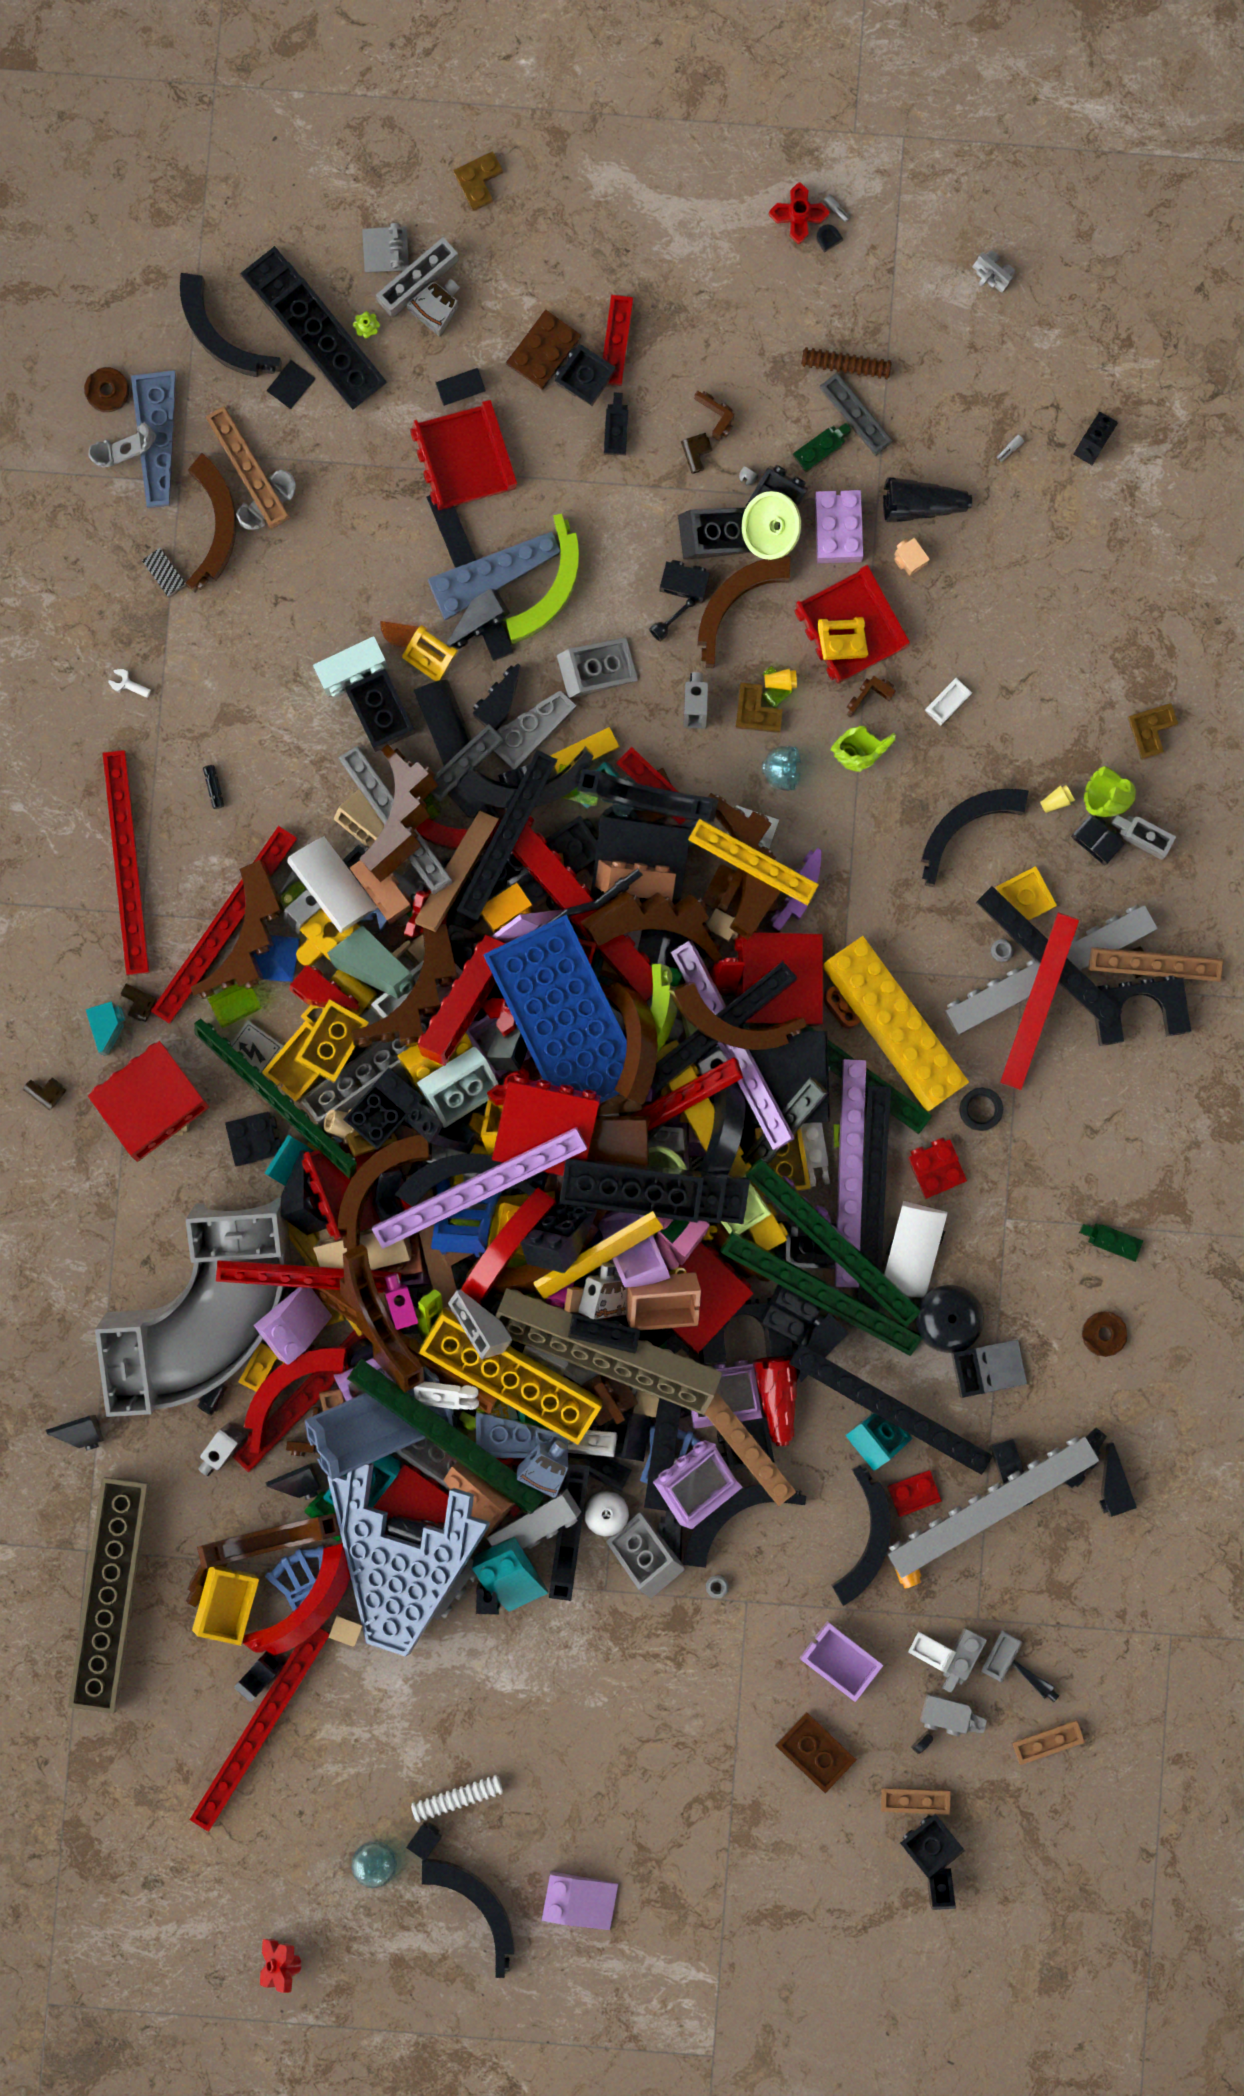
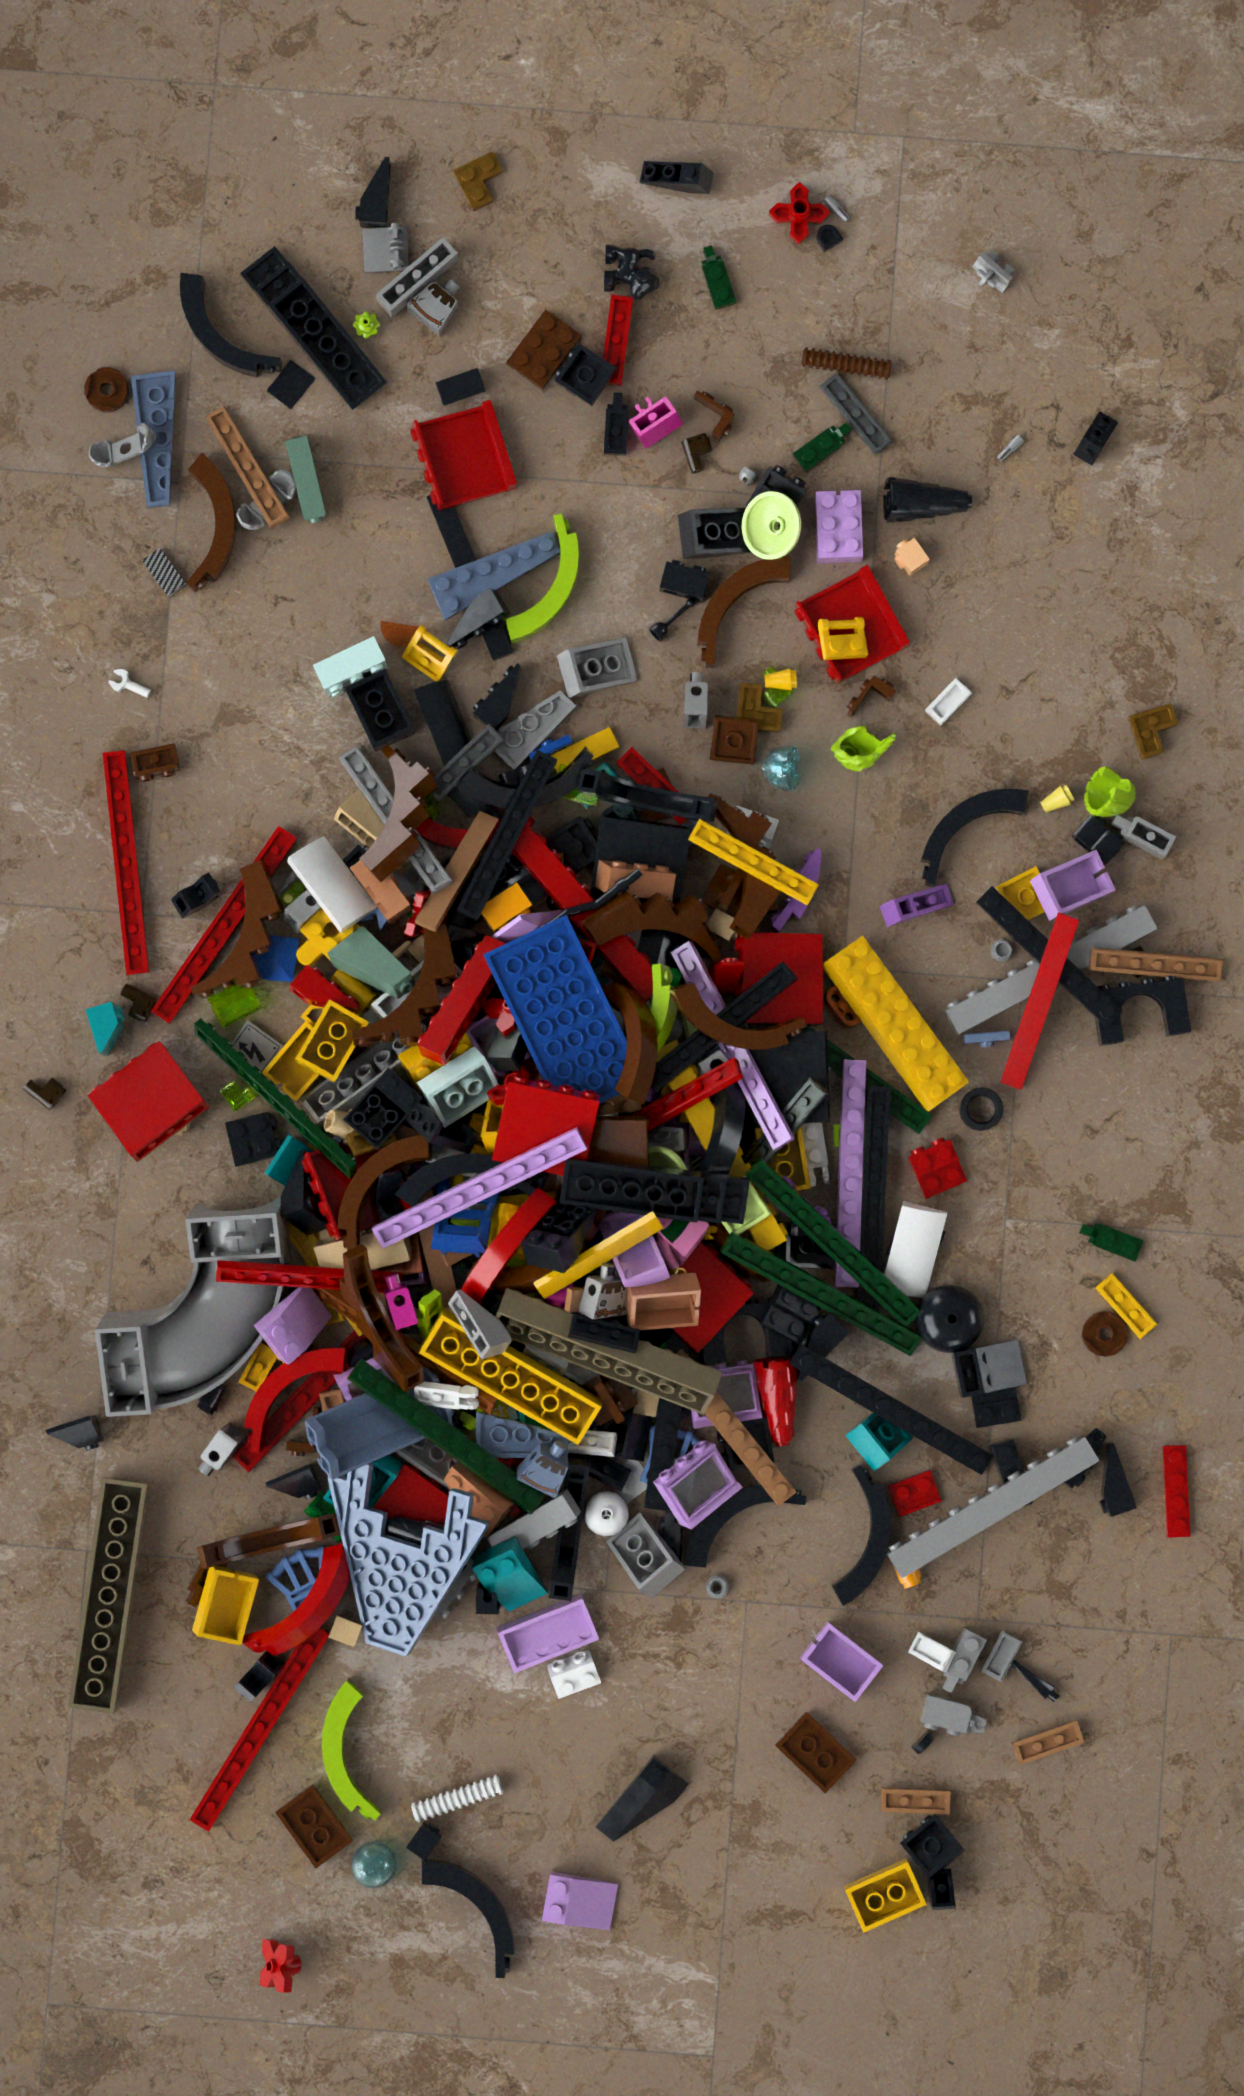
(155, 762): none -> reddish brown bracket
(196, 896): none -> black brick
(213, 786): black axle -> none
(235, 1096): none -> clear neon green piece
(306, 478): none -> sand green slope
(314, 1826): none -> reddish brown plate
(333, 1751): none -> lime arch
(375, 199): none -> black slope
(547, 1633): none -> lavender slope
(550, 746): none -> blue plate
(573, 1674): none -> white bracket
(633, 1485): none -> white sticker
(641, 280): none -> black animal
(645, 1796): none -> black wedge
(655, 421): none -> dark pink brick
(677, 176): none -> black slope
(717, 279): none -> dark green hinge
(734, 739): none -> reddish brown tile
(884, 1895): none -> yellow brick
(916, 905): none -> medium lavender slope
(986, 1039): none -> sand blue plate
(996, 1408): none -> black plate
(1072, 885): none -> lavender piece
(1126, 1306): none -> yellow tile
(1176, 1491): none -> red plate

